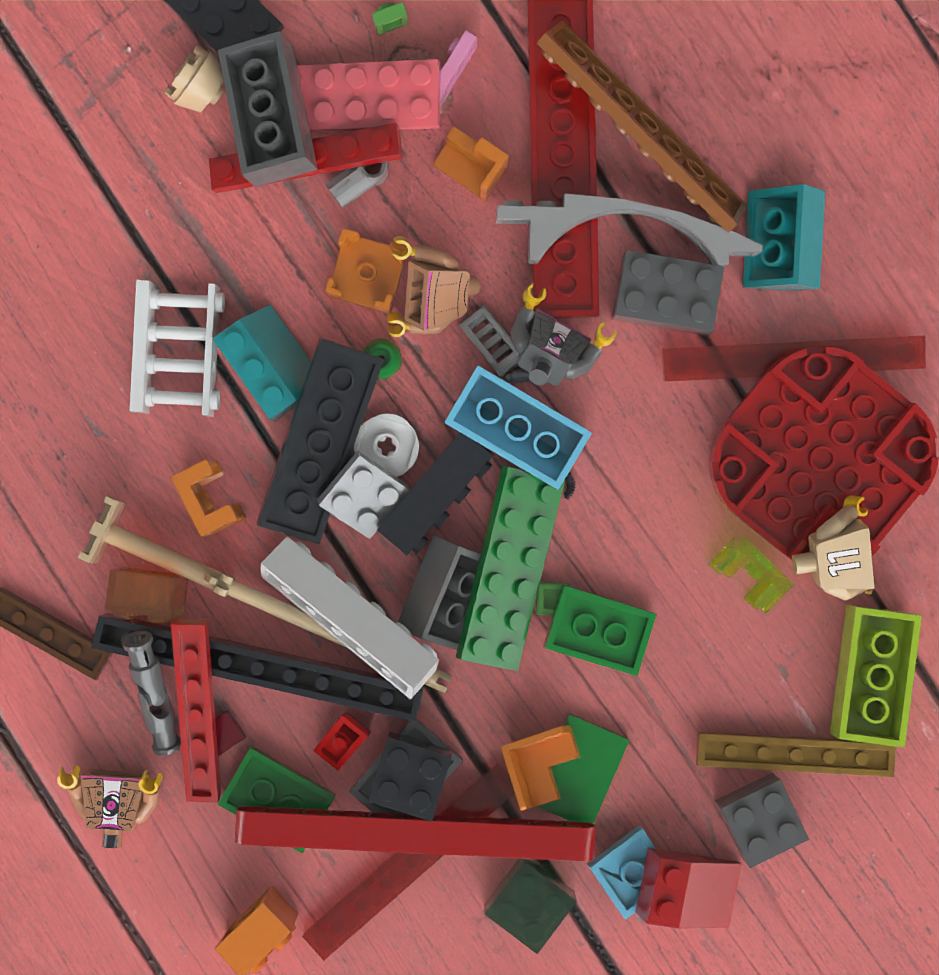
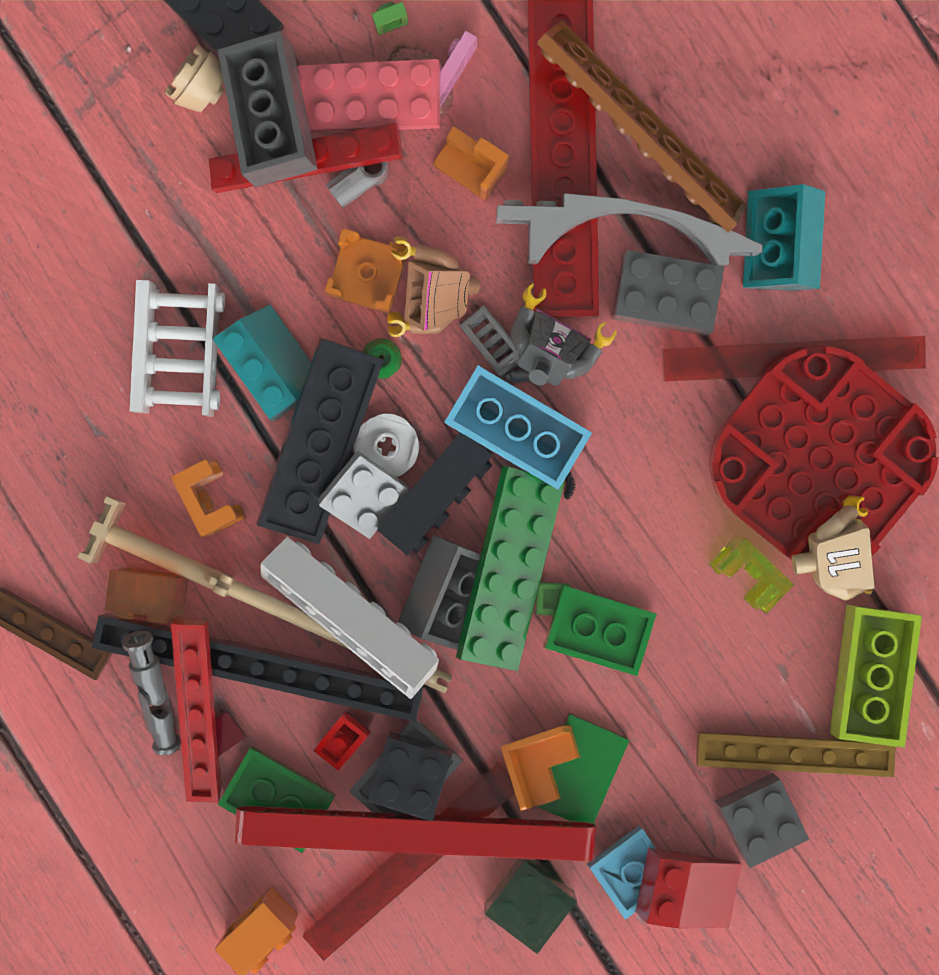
(111, 800): torso -> none

